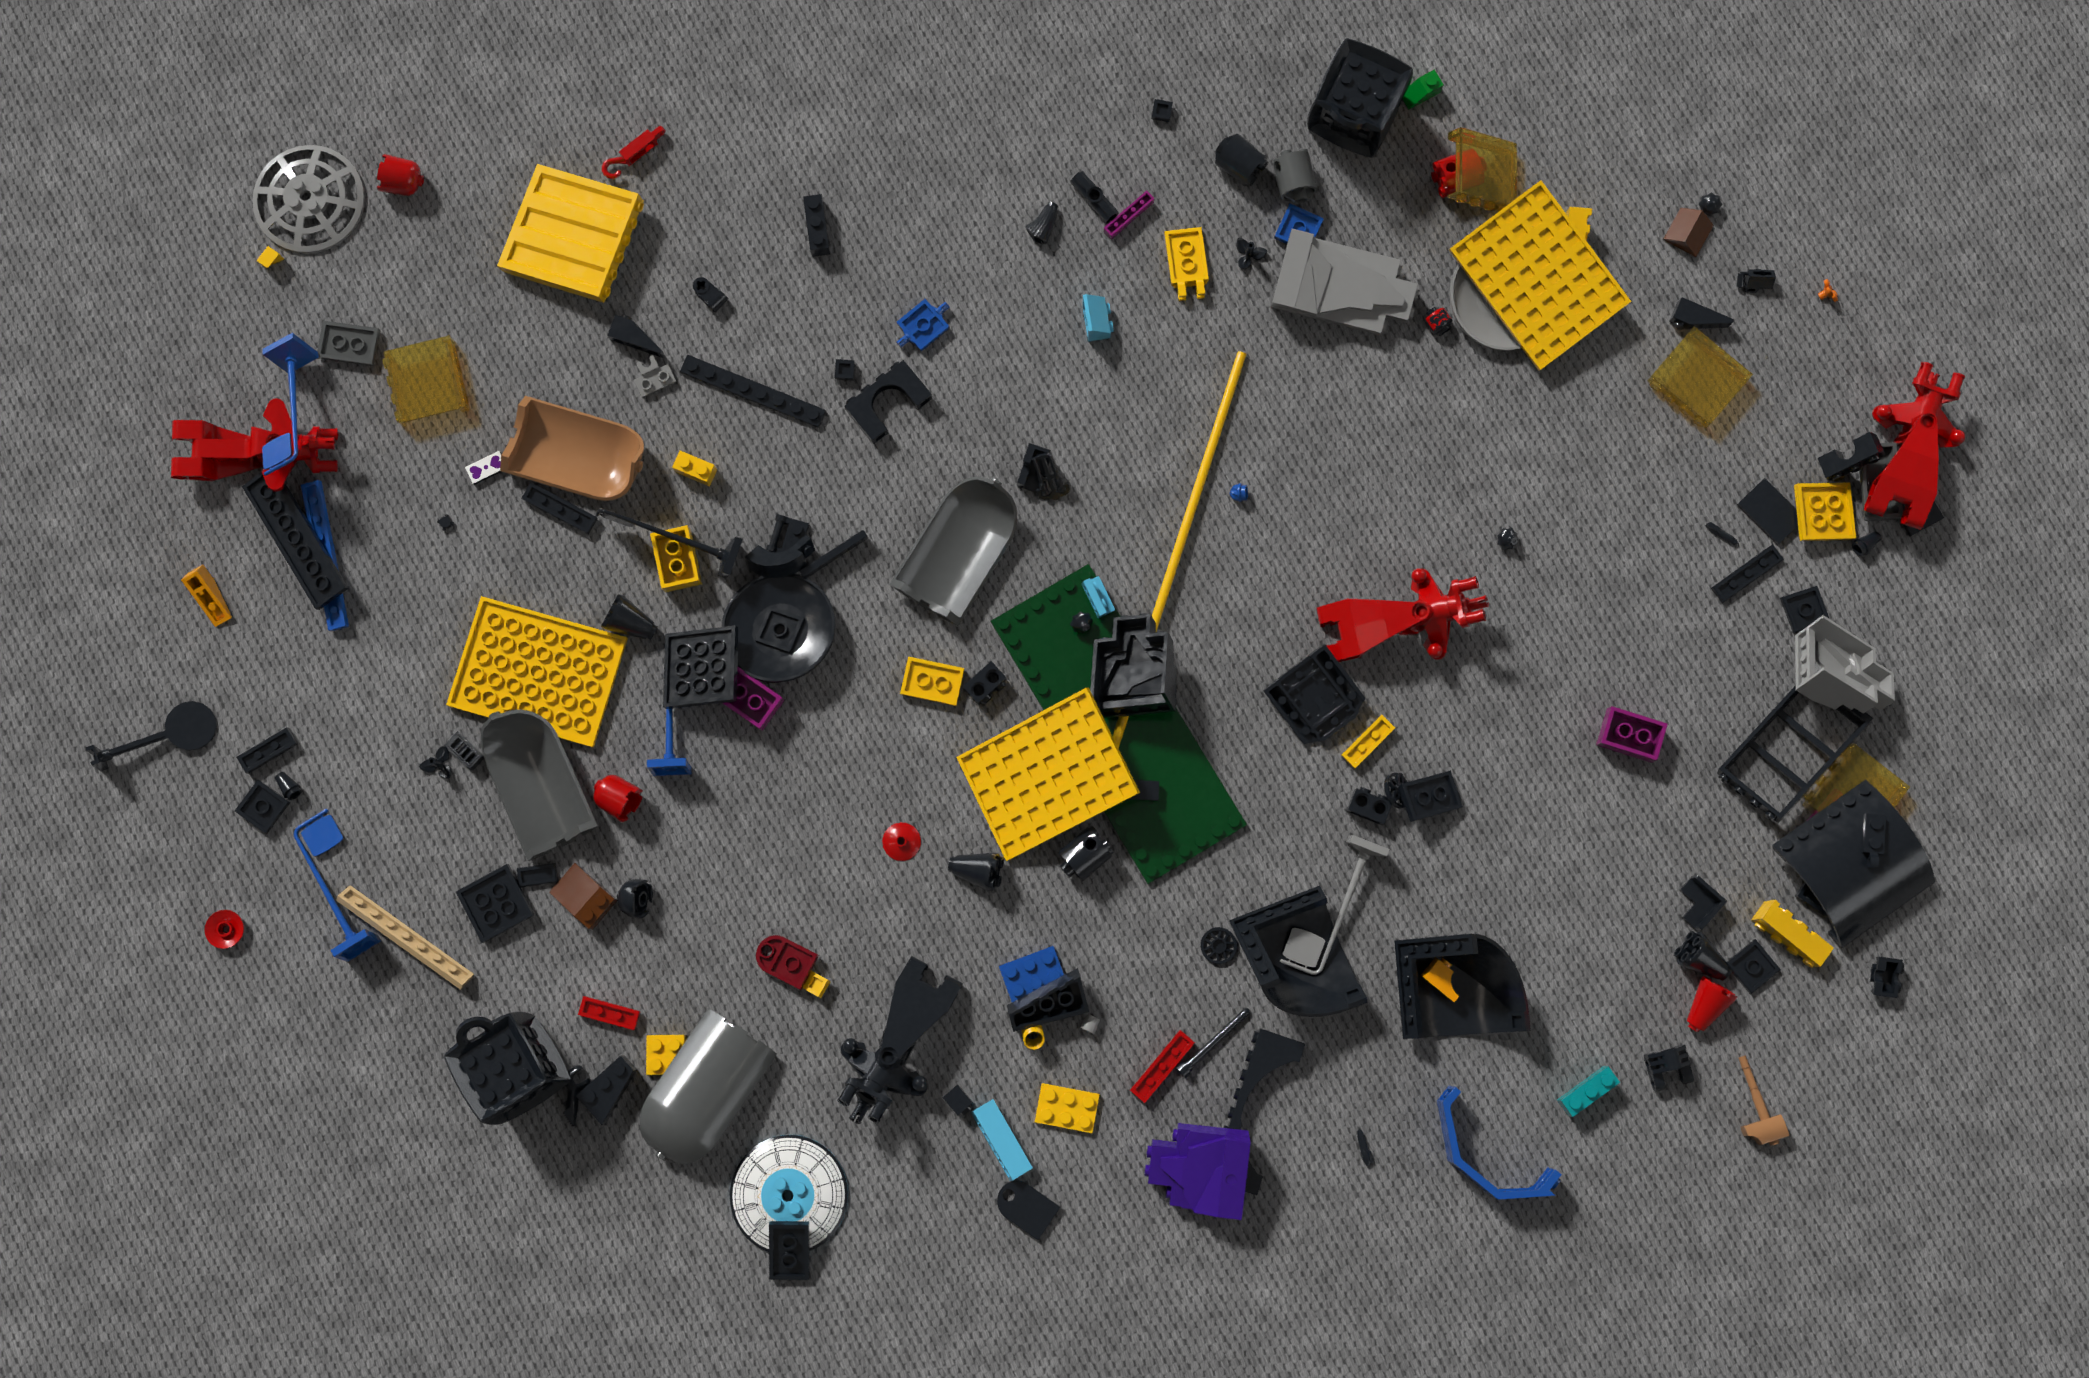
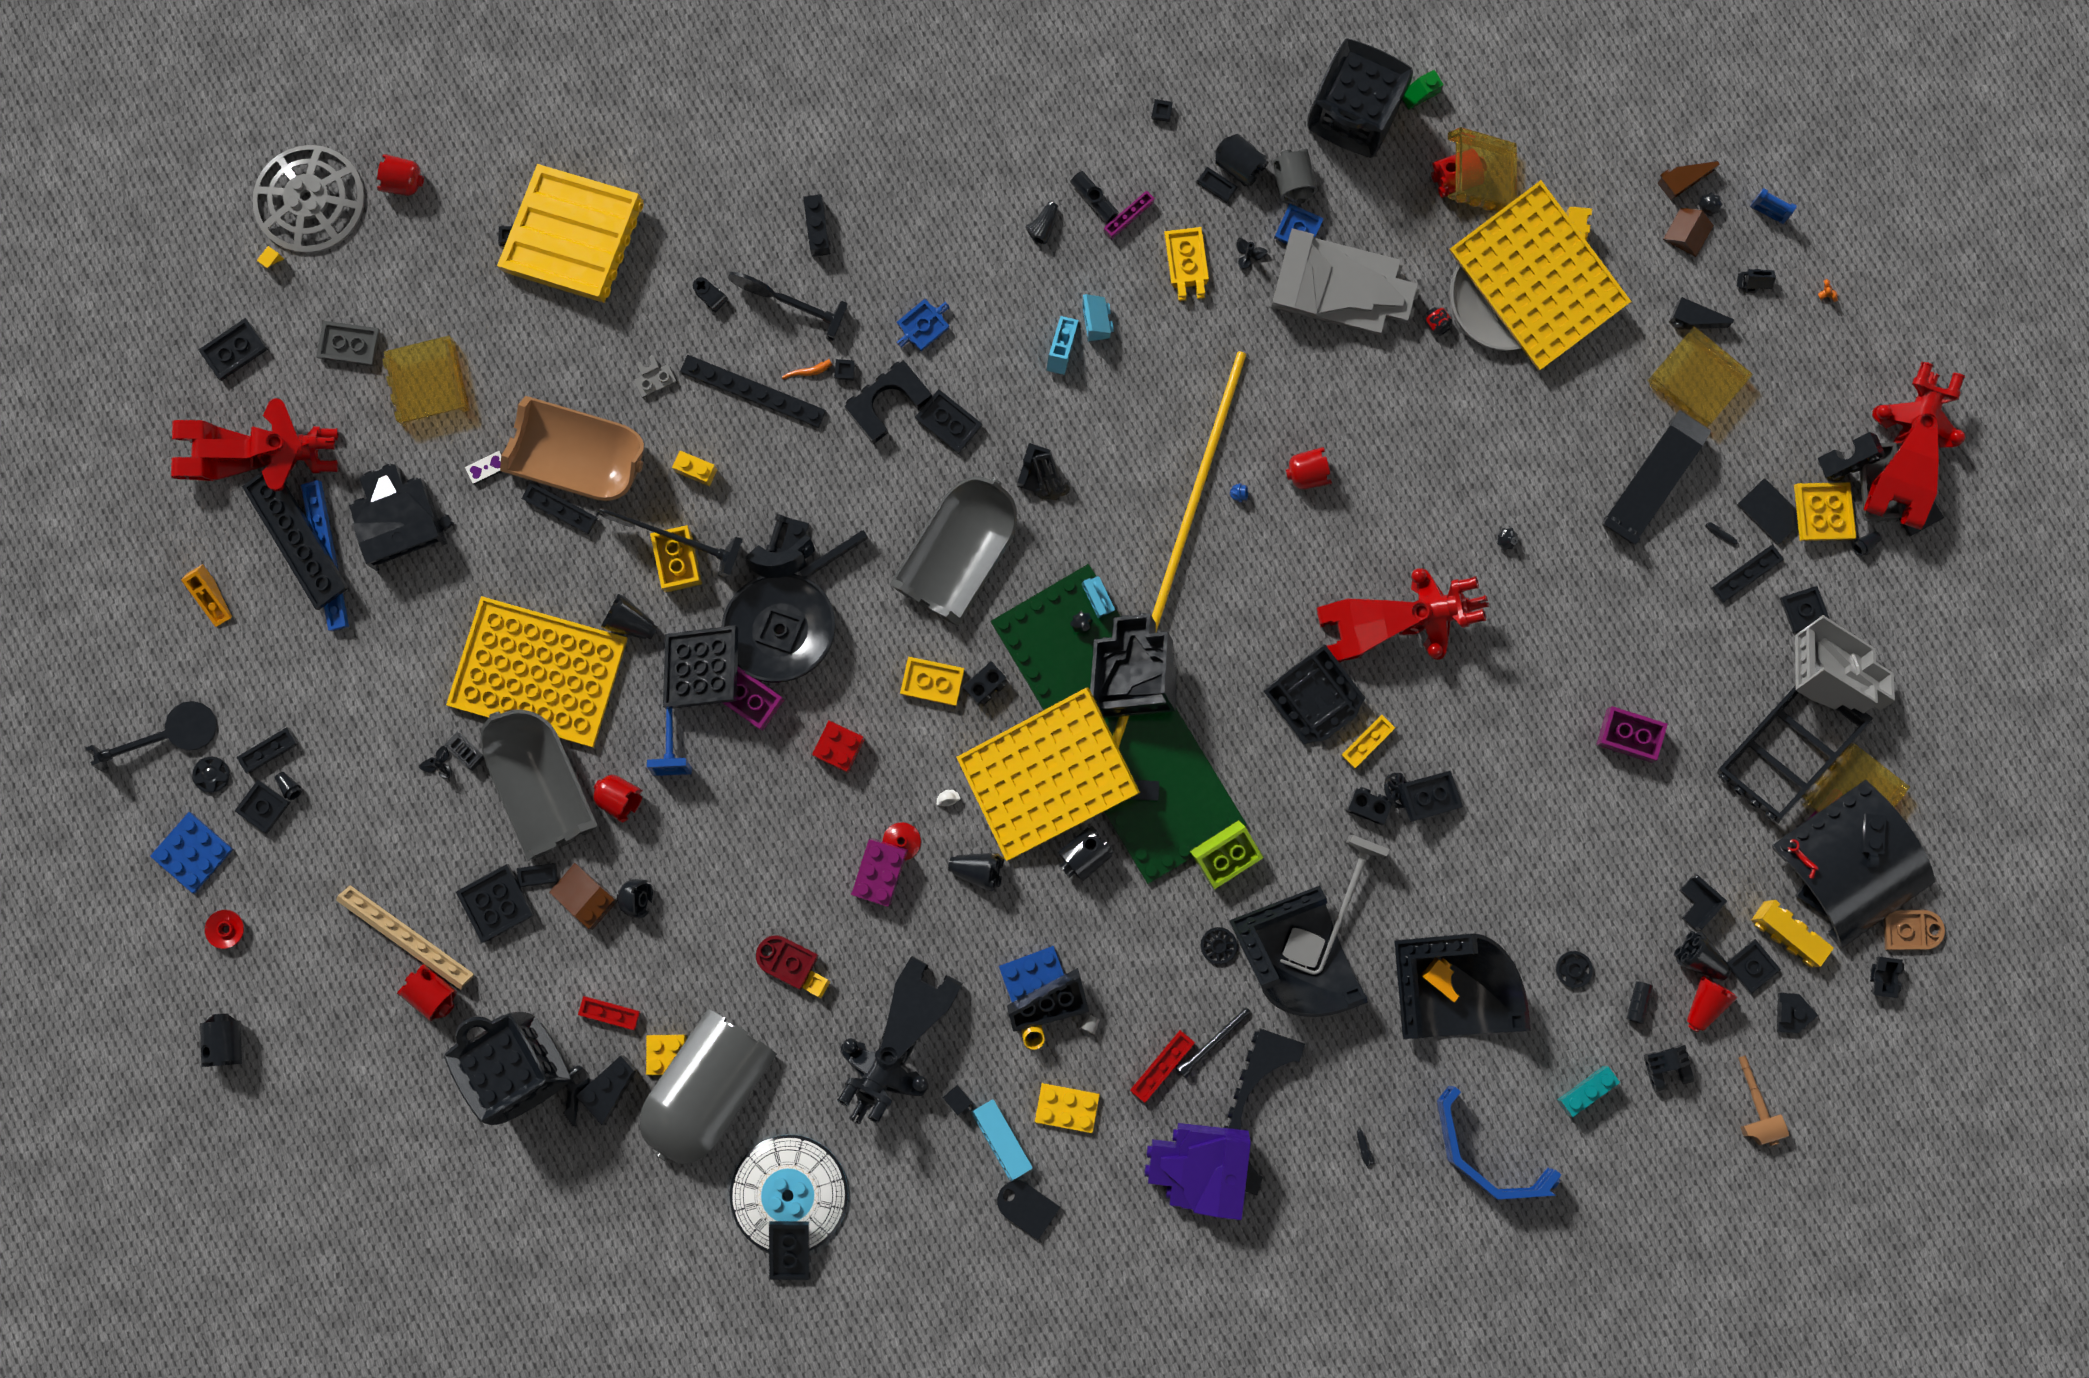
(191, 852): none -> blue plate
(210, 774): none -> black wheel
(220, 1041): none -> black cylinder
(233, 349): none -> black plate
(289, 354): blue piece -> none
(321, 837): blue piece -> none
(394, 516): none -> black panel
(428, 993): none -> red cylinder
(504, 232): none -> black tile
(628, 333): black slope -> none
(634, 150): red piece -> none
(759, 288): none -> black piece
(815, 370): none -> orange animal
(838, 746): none -> red brick
(879, 872): none -> magenta brick
(948, 421): none -> black plate
(948, 798): none -> white piece
(1062, 345): none -> medium azure slope
(1216, 184): none -> black tile
(1226, 854): none -> lime brick
(1309, 469): none -> red cylinder
(1574, 969): none -> black wheel
(1639, 1002): none -> black axle
(1657, 477): none -> black panel
(1684, 177): none -> reddish brown slope
(1773, 206): none -> blue plate
(1793, 1013): none -> black plate
(1803, 858): none -> red piece
(1911, 930): none -> medium nougat tile

